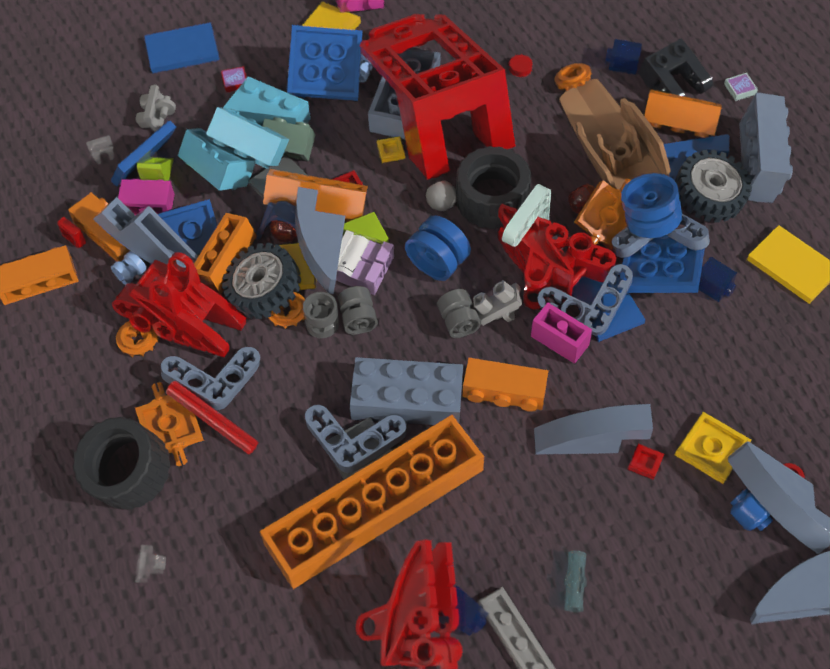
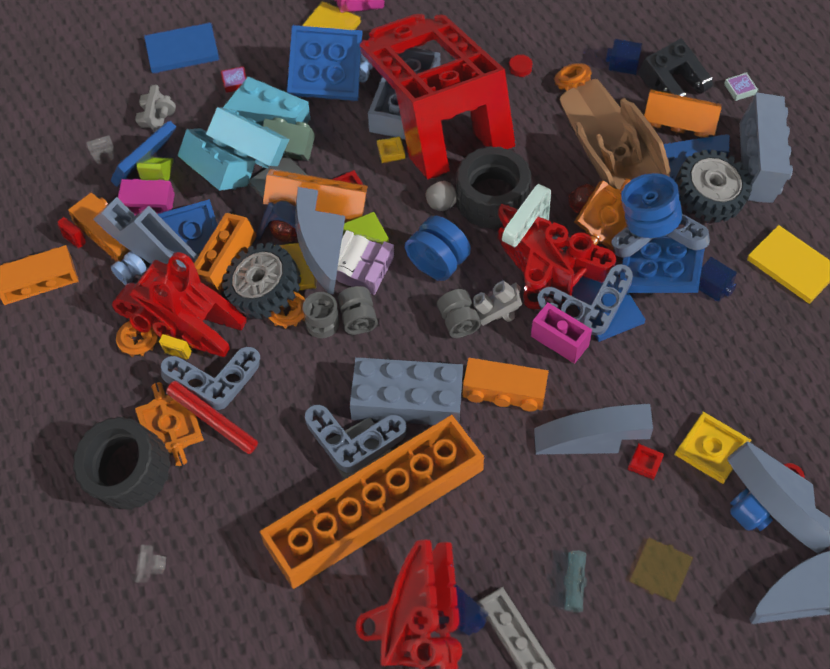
(175, 347): none -> yellow tile
(661, 569): none -> clear yellow piece

